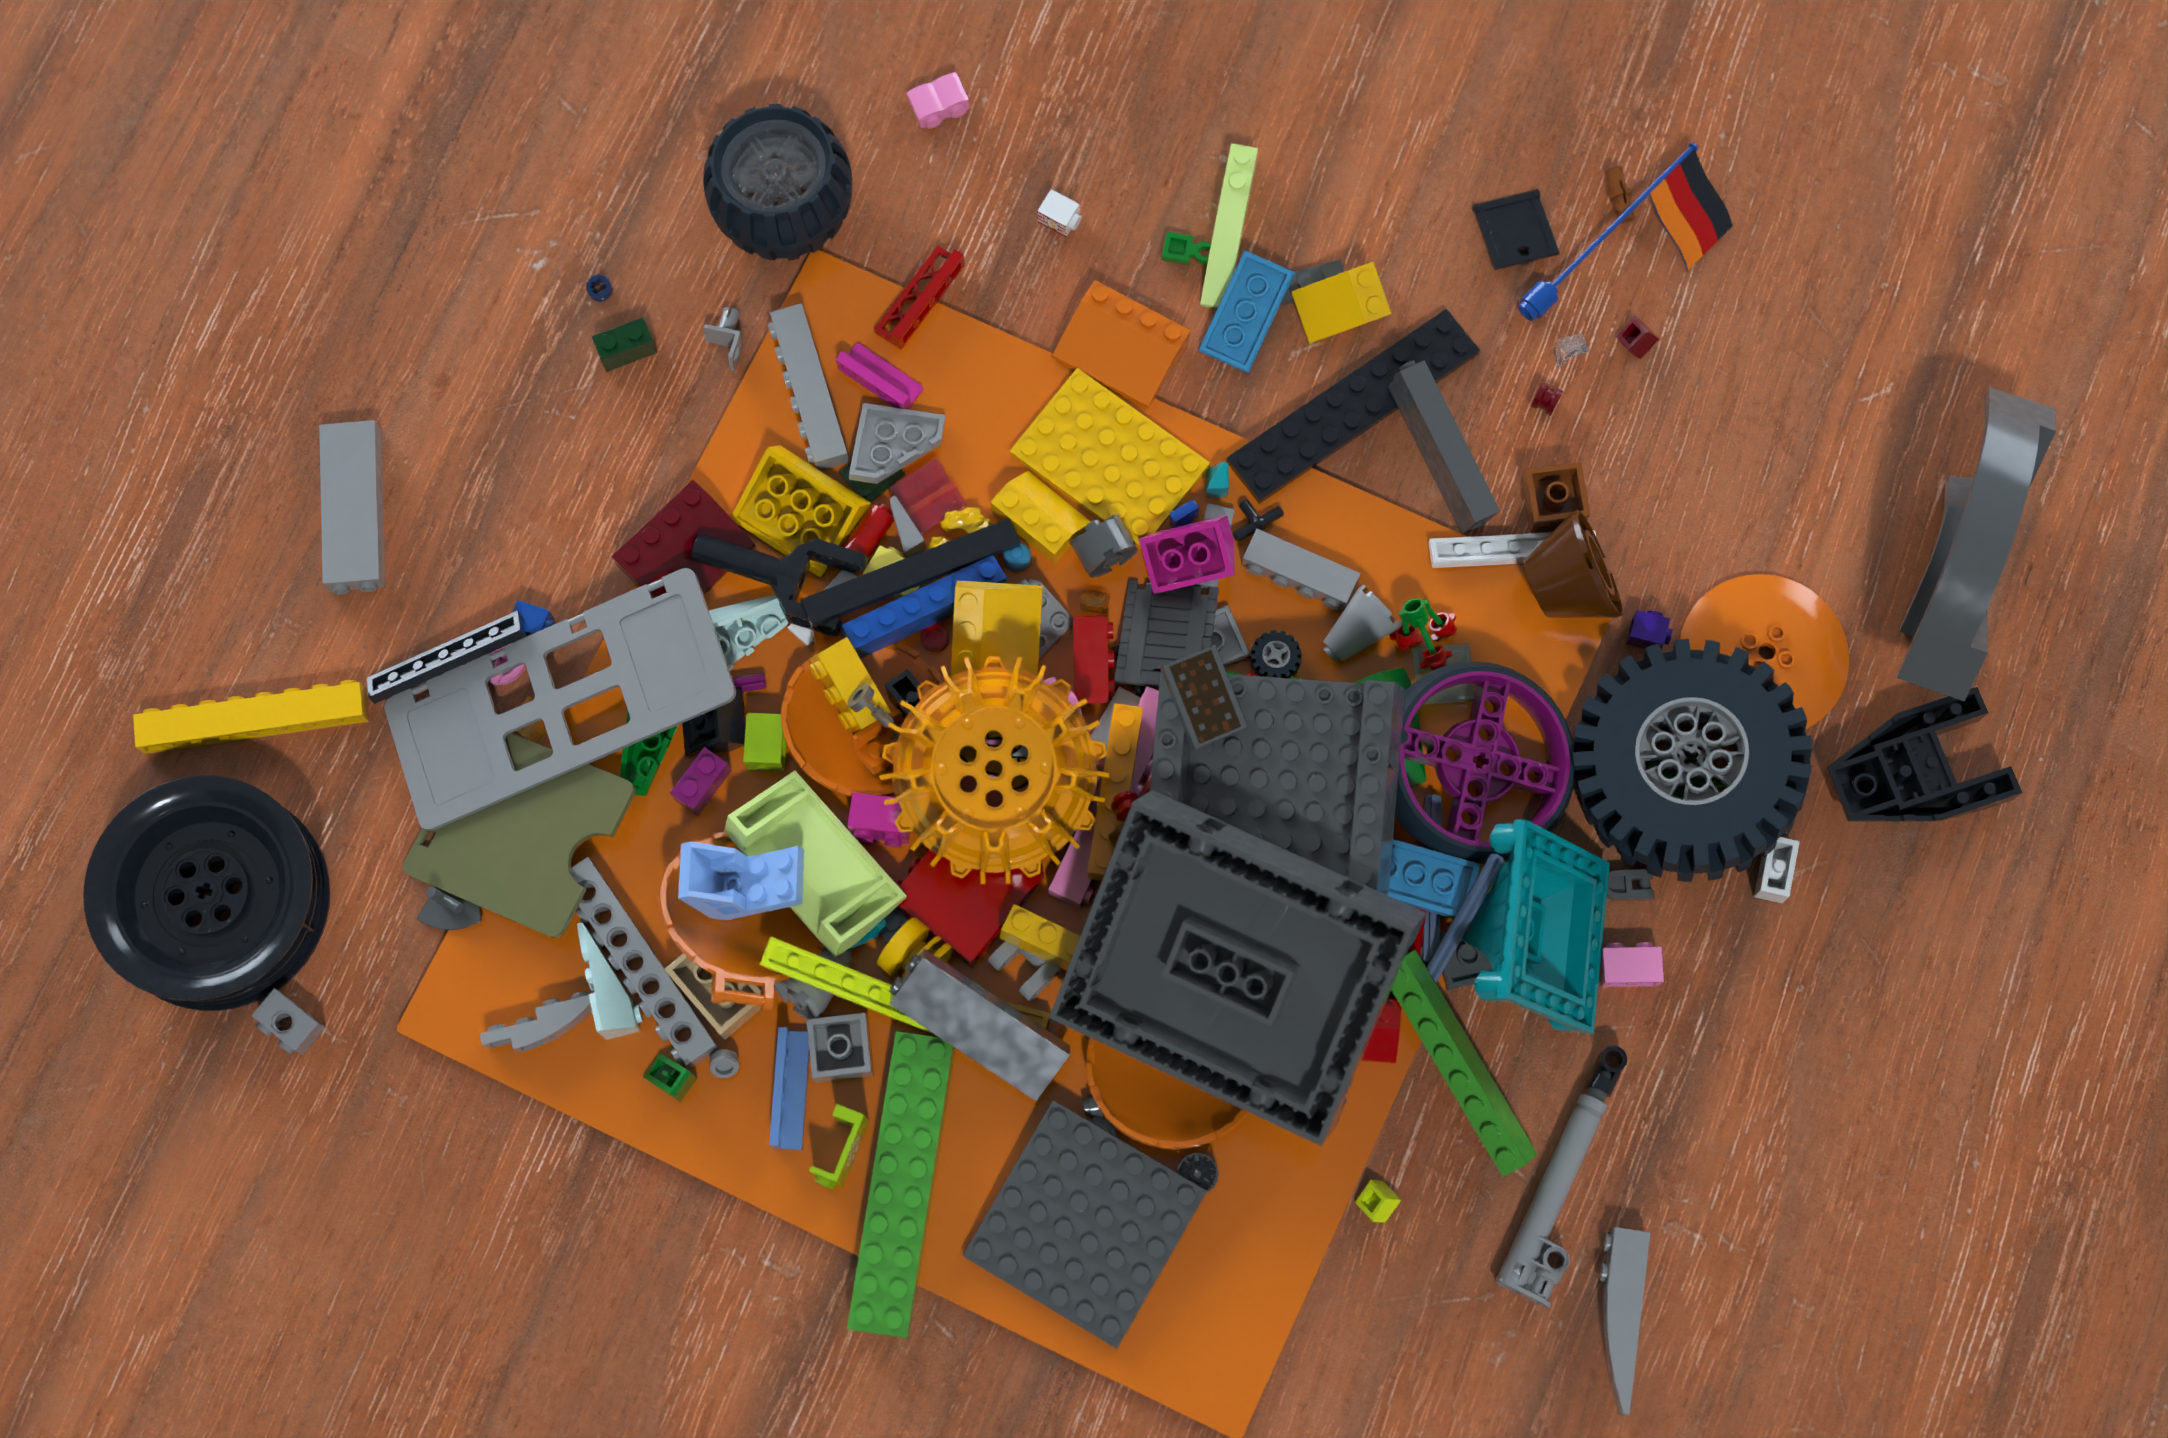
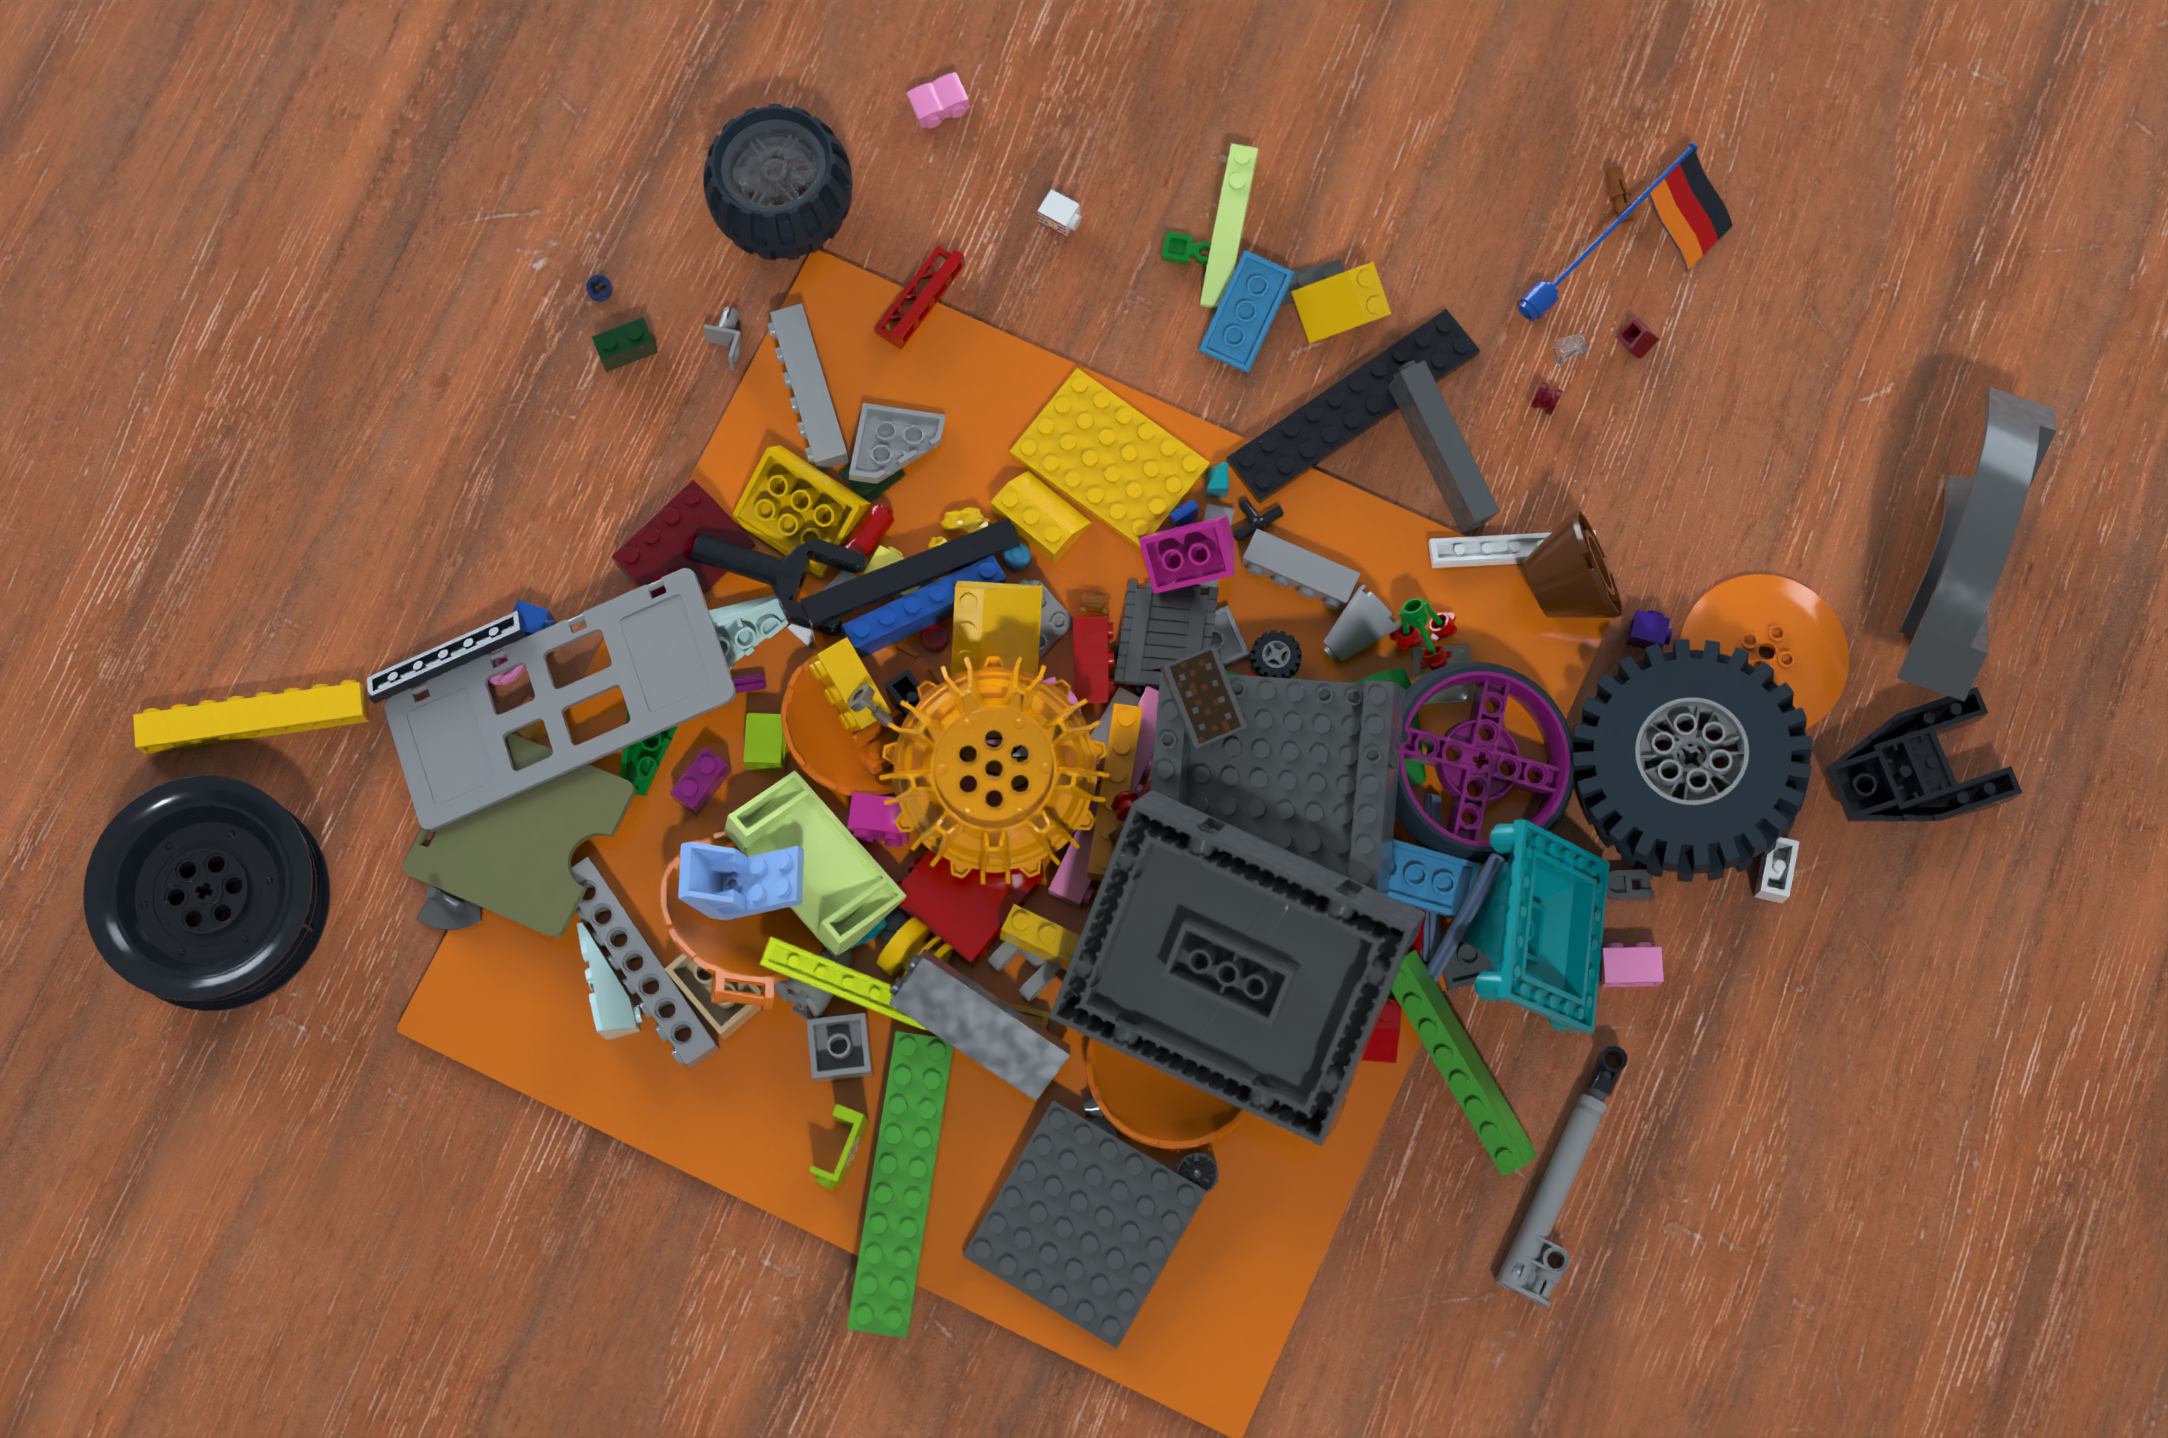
(303, 1028): light grey brick -> none
(352, 507): light grey brick -> none
(552, 1021): light grey slope -> none
(670, 1077): green slope -> none
(716, 730): black slope -> none
(724, 1063): light grey tile -> none
(790, 1090): medium blue fence -> none
(879, 377): dark pink panel -> none
(909, 535): light grey slope -> none
(927, 495): clear pink slope -> none
(1103, 546): dark grey brick -> none
(1122, 344): orange slope -> none
(1378, 1201): neon yellow slope -> none
(1513, 225): black container -> none
(1553, 495): dark orange brick -> none
(1622, 1307): light grey slope -> none

